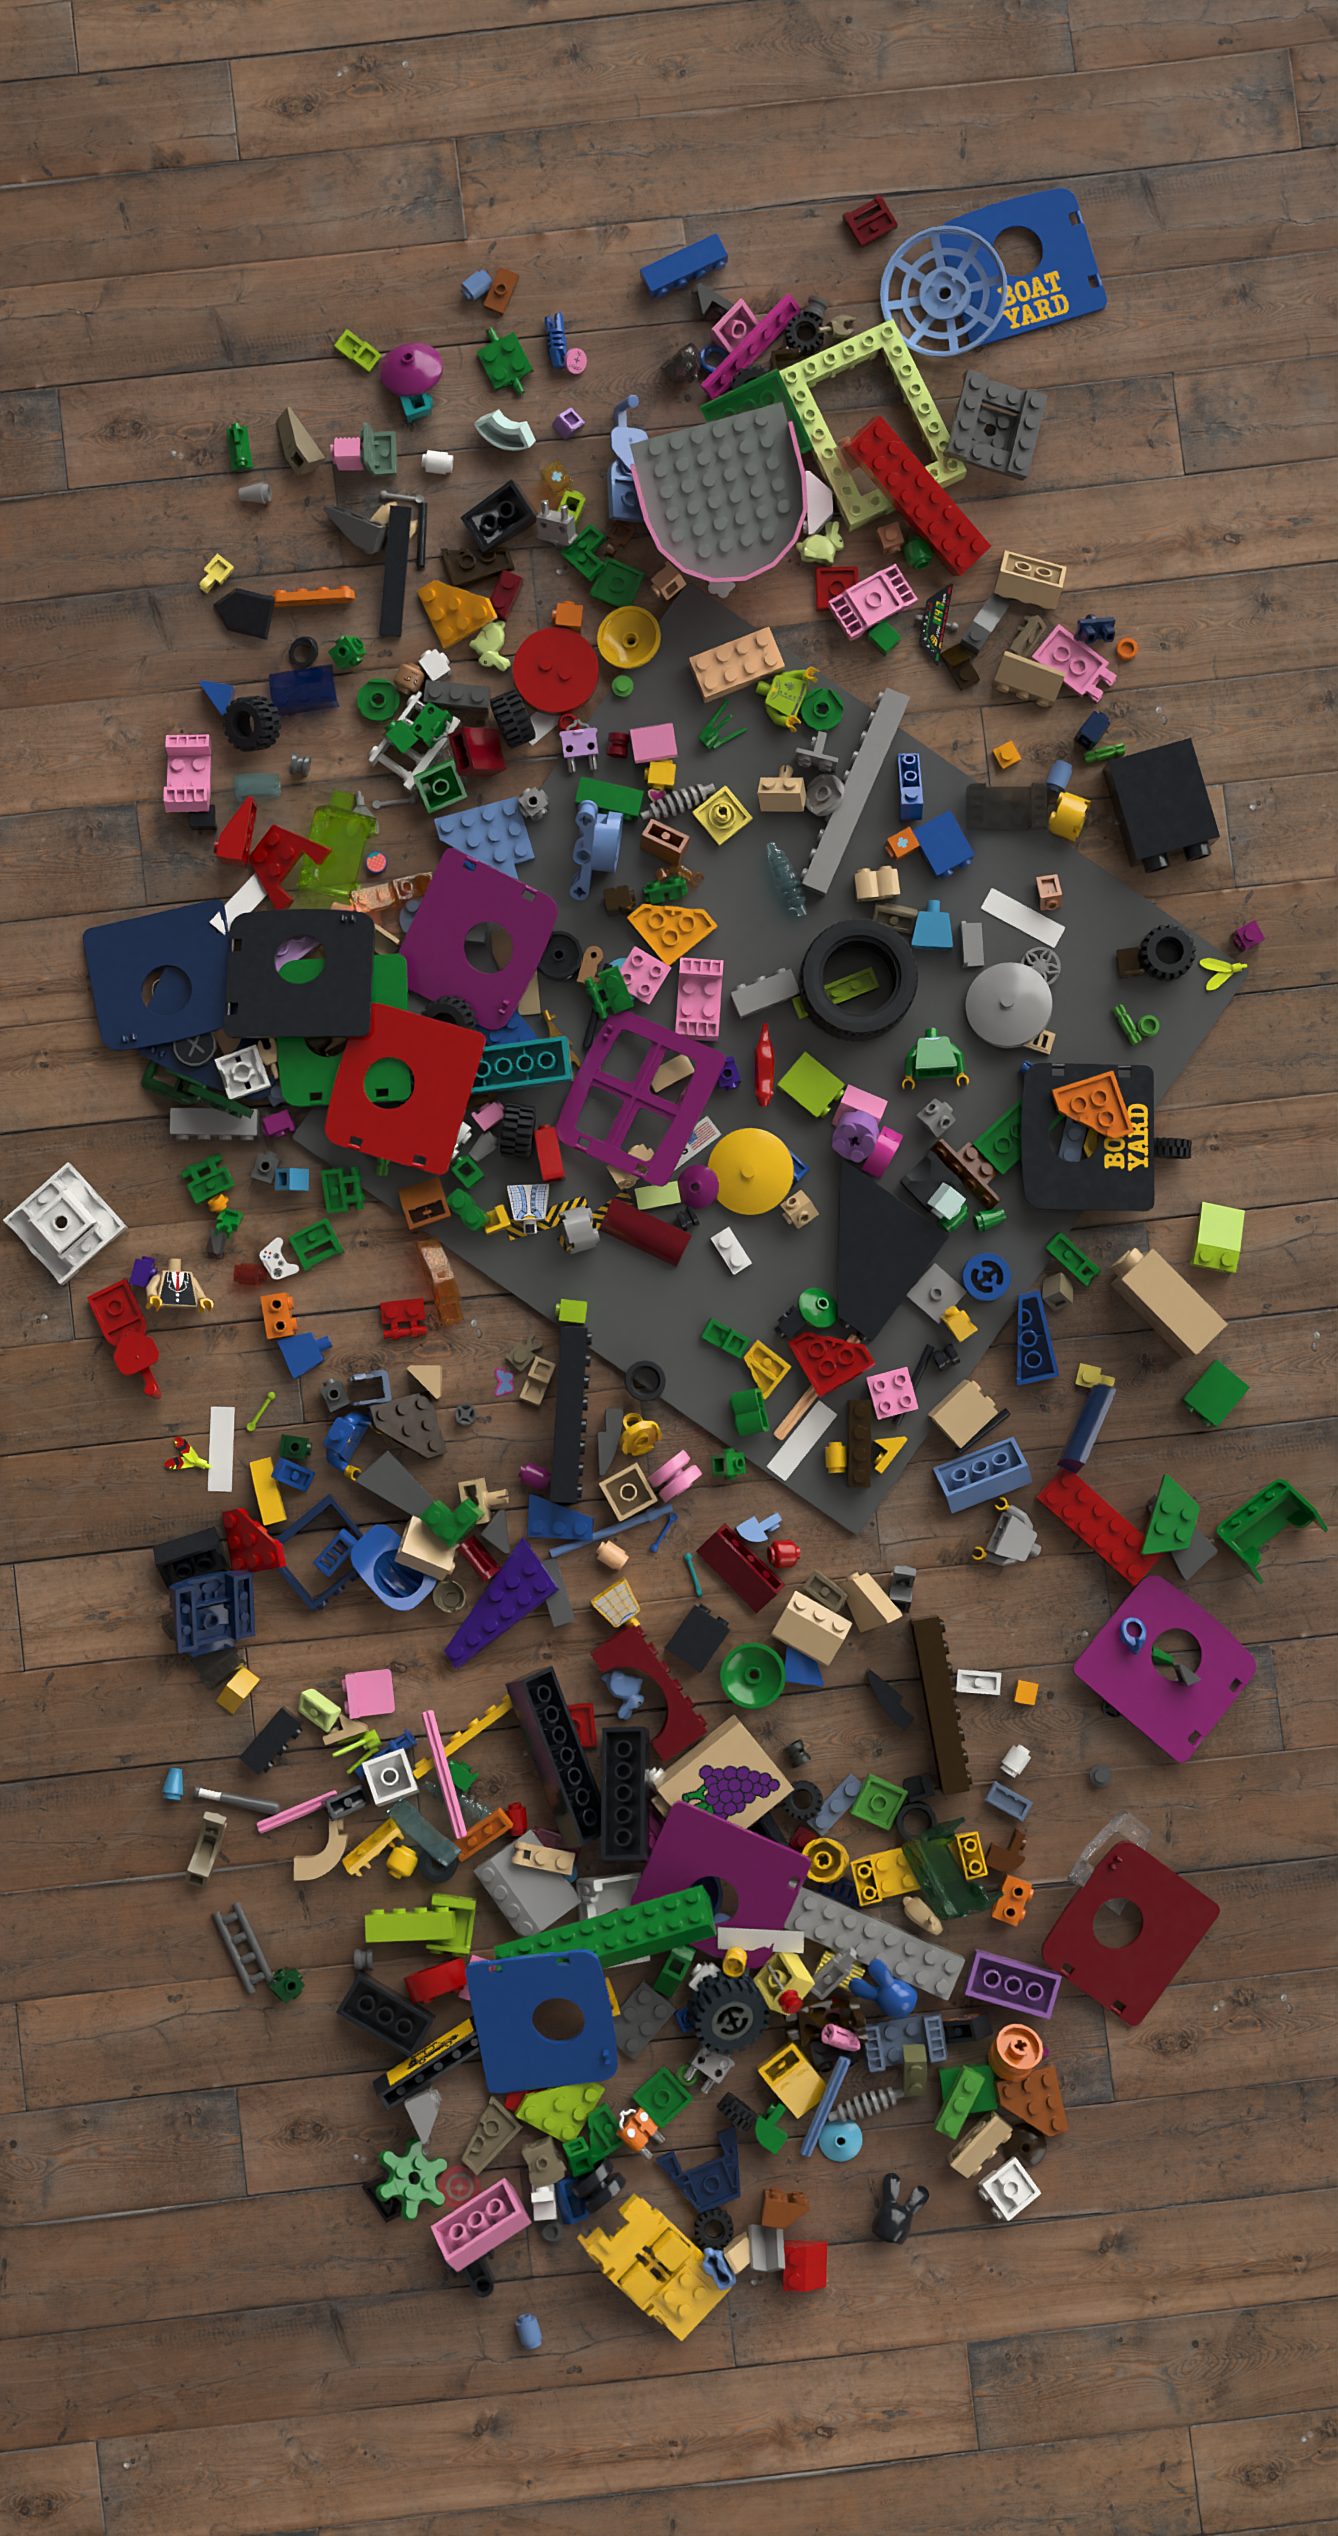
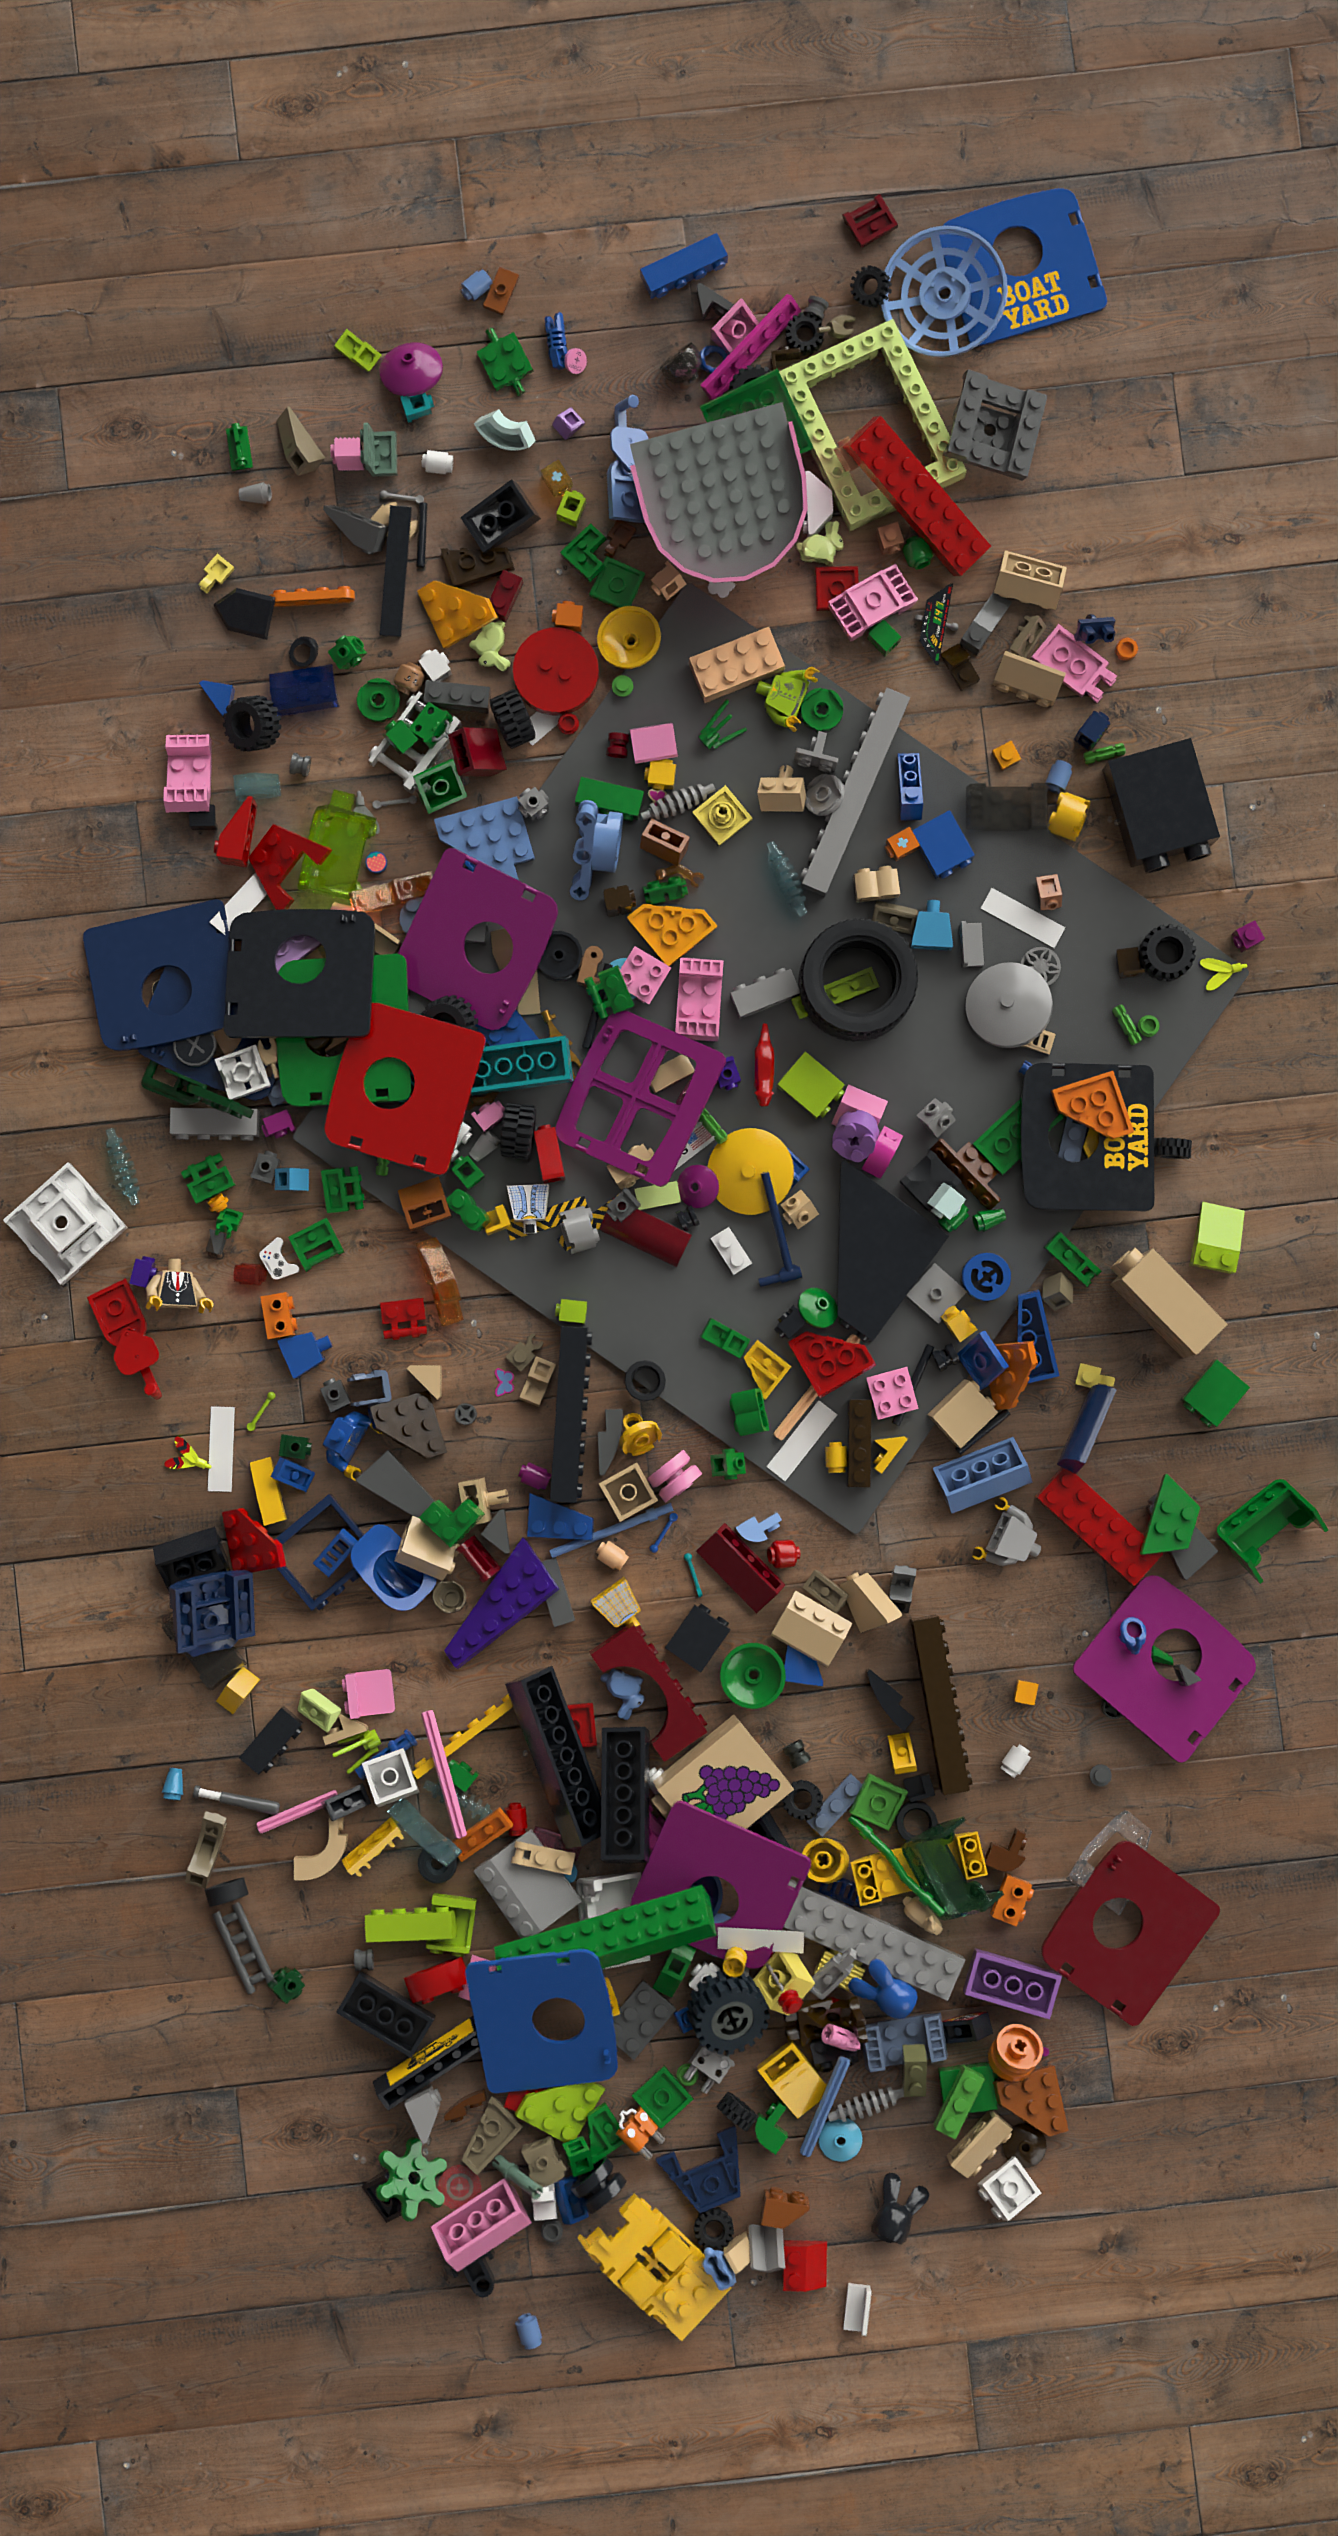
(122, 1166): none -> clear light blue piece
(226, 1892): none -> black tyre
(402, 1862): yellow head -> none
(459, 2109): none -> reddish brown slope
(512, 2173): none -> sand green pin
(556, 526): light grey piece -> none
(579, 742): lavender piece -> none
(631, 1205): none -> dark grey brick
(713, 1127): none -> bright green axle
(789, 1271): none -> dark blue bar
(801, 1838): dark red plate -> none
(857, 2308): none -> white panel
(860, 281): none -> black tyre
(902, 1753): none -> yellow slope
(925, 1897): none -> green bar
(934, 1059): torso -> none
(978, 1682): white plate -> none
(982, 1360): none -> blue plate
(1008, 1801): sand blue plate -> none
(1010, 1383): none -> orange plate

